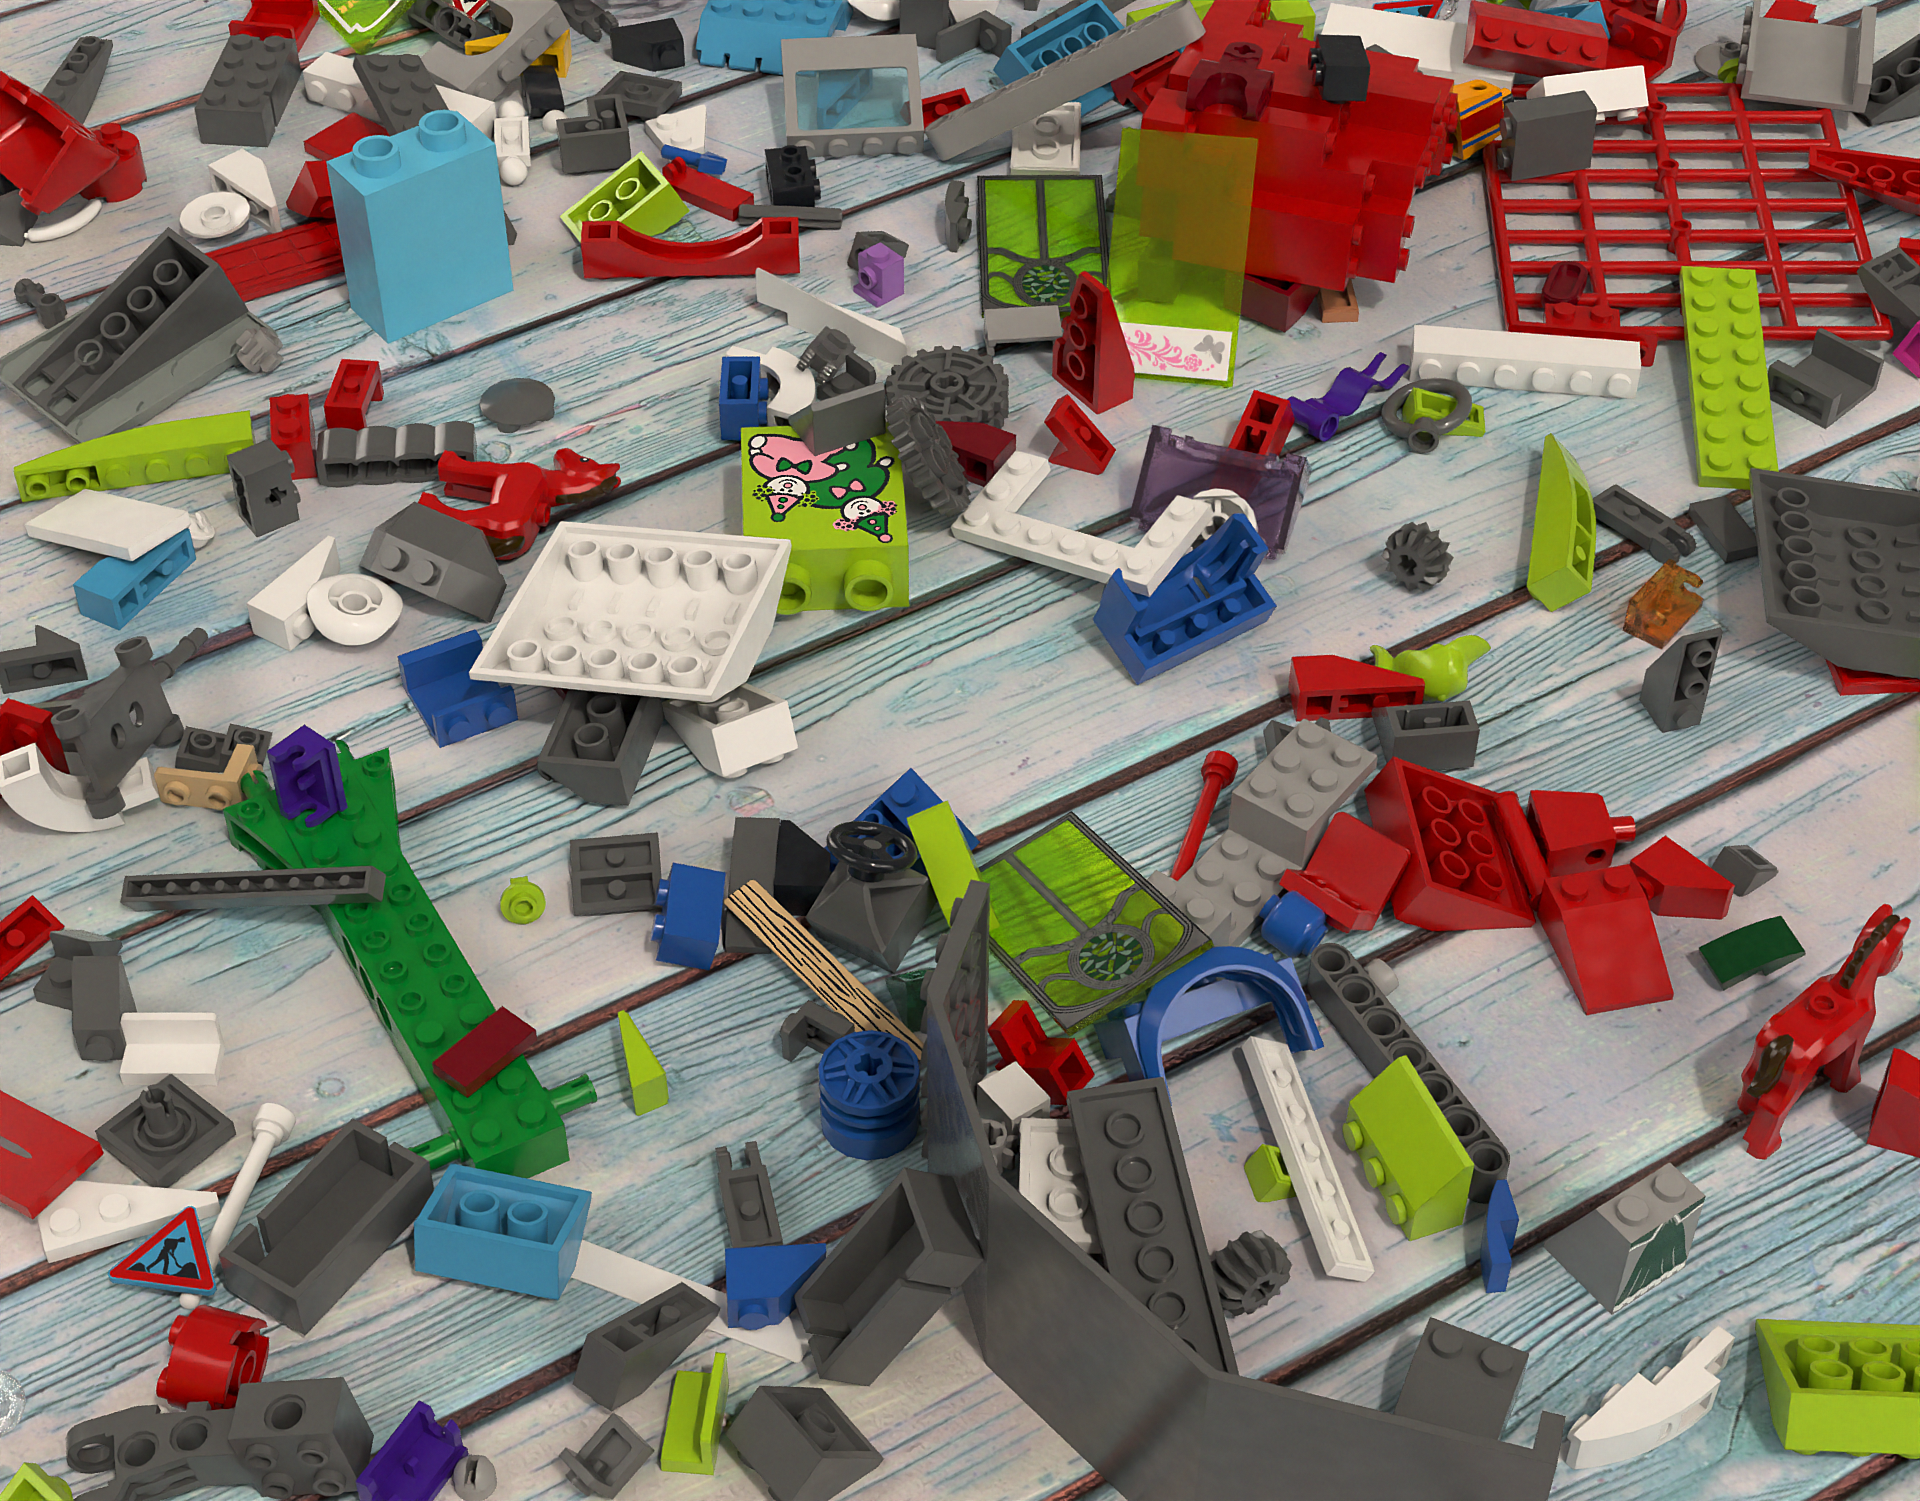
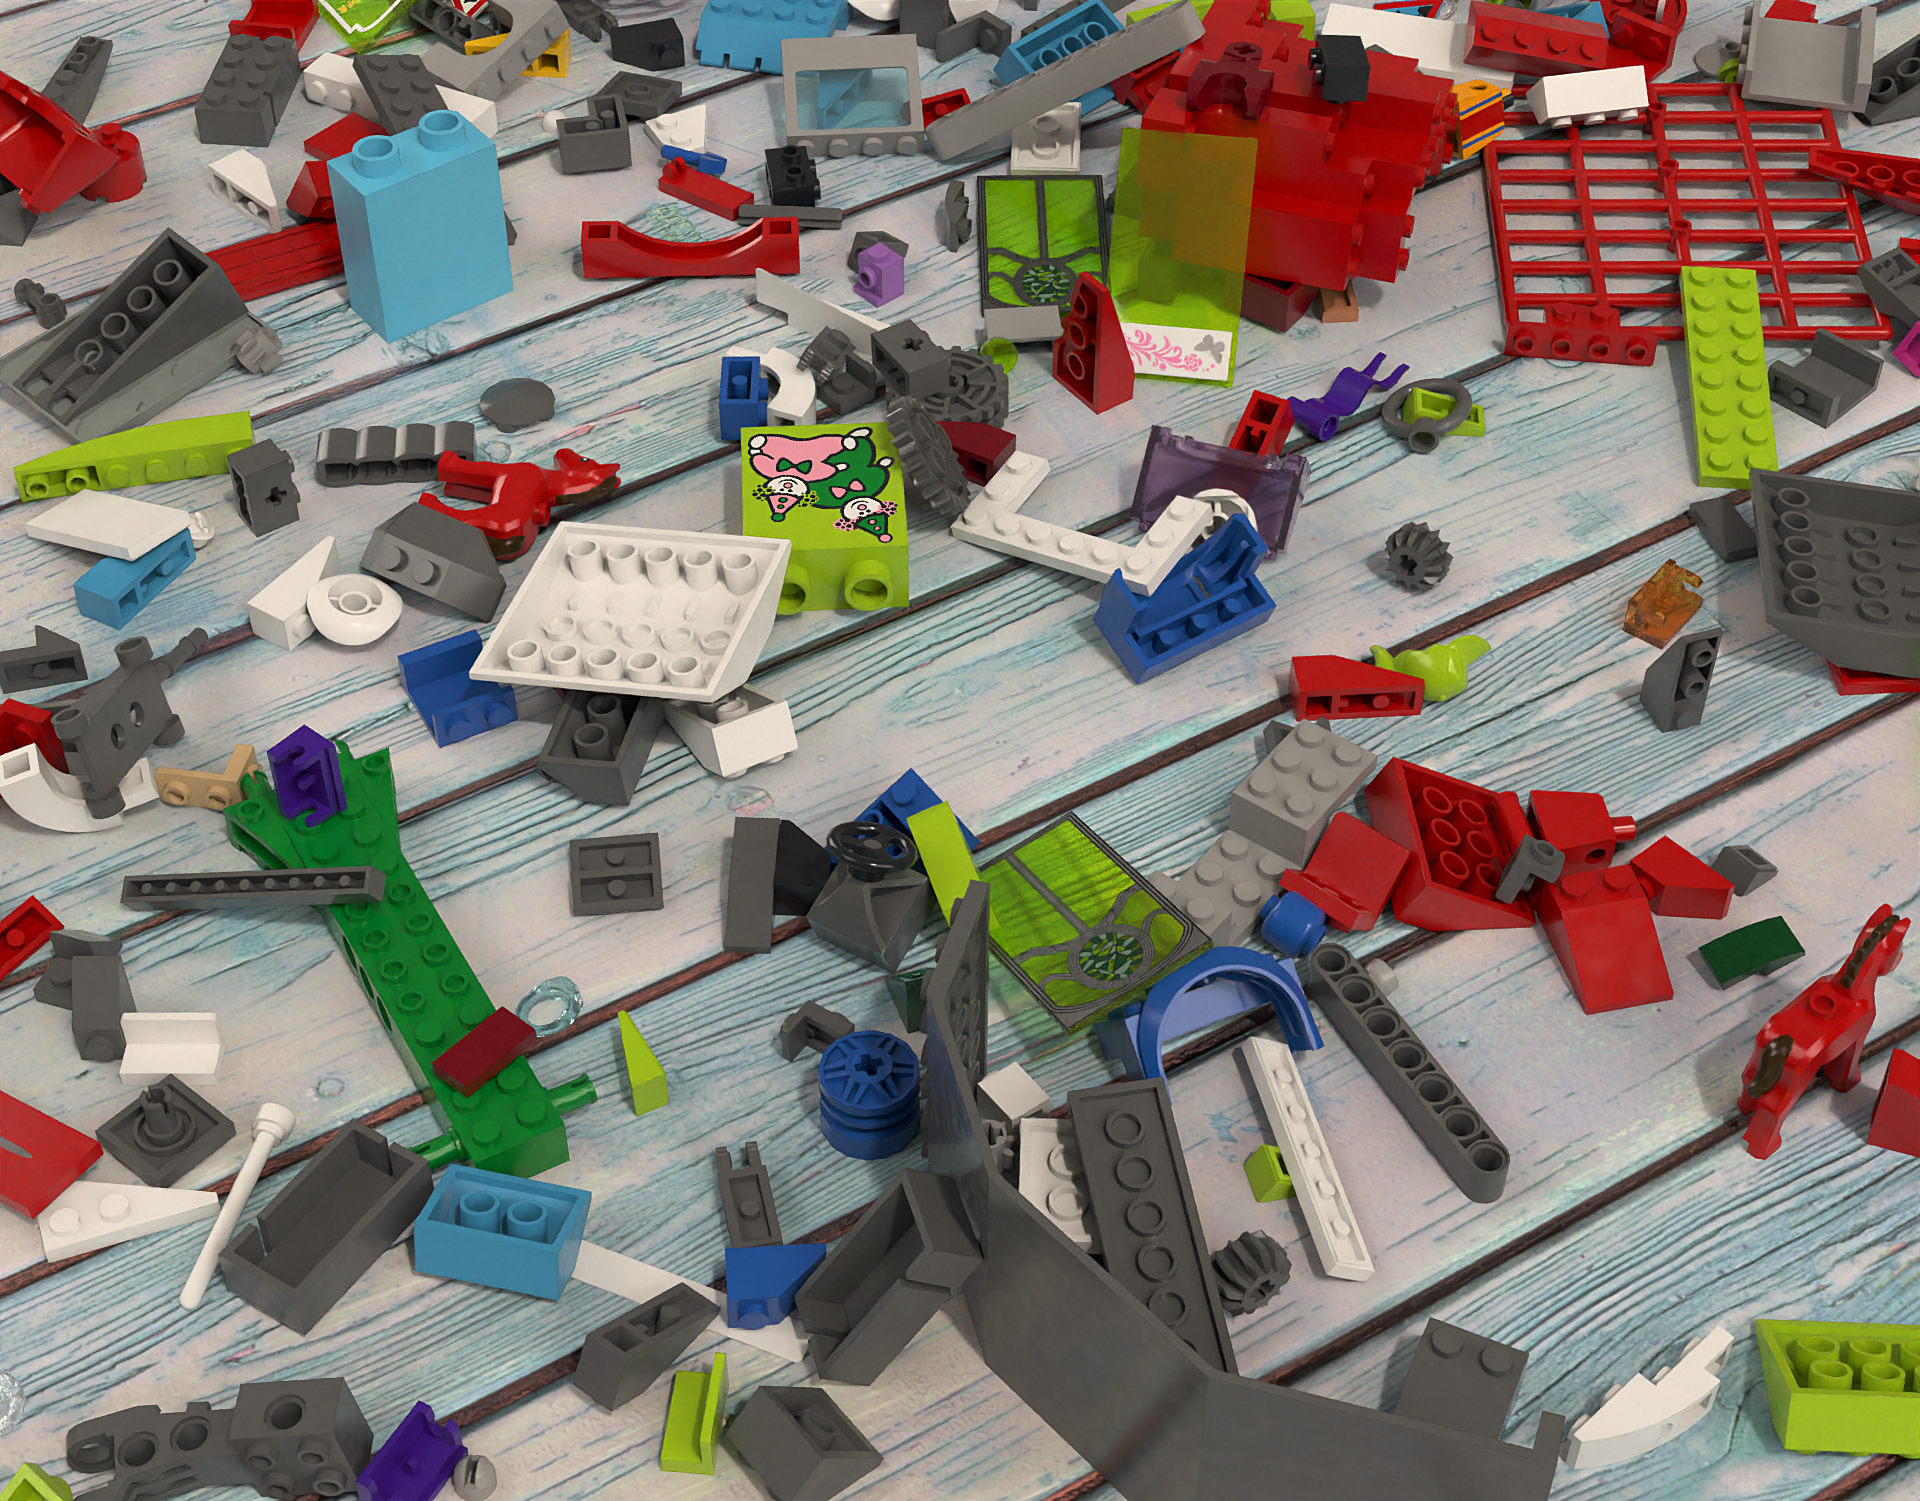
(67, 226): white piece -> none
(170, 1259): piece -> none
(211, 750): dark grey slope -> none
(212, 1357): red brick -> none
(215, 214): white dish -> none
(294, 431): red brick -> none
(351, 392): red panel -> none
(512, 142): white plate -> none
(522, 901): lime plate -> none
(542, 89): black slope -> none
(552, 989): none -> clear light blue piece
(607, 1458): dark grey bracket -> none
(632, 195): lime slope -> none
(689, 916): blue brick -> none
(815, 963): tan sticker -> none
(842, 419): dark grey slope -> none
(910, 360): none -> dark grey brick
(1002, 352): none -> clear neon green tile
(1050, 1061): red brick -> none
(1080, 442): red slope -> none
(1217, 773): red piece -> none
(1409, 1151): lime slope -> none
(1429, 734): dark grey slope -> none
(1497, 1238): blue slope -> none
(1526, 361): white brick -> none
(1529, 860): none -> dark grey bracket
(1547, 135): dark grey brick -> none
(1562, 530): lime slope -> none
(1564, 283): dark red tile -> none
(1632, 1238): light grey slope -> none
(1643, 524): dark grey hinge -> none

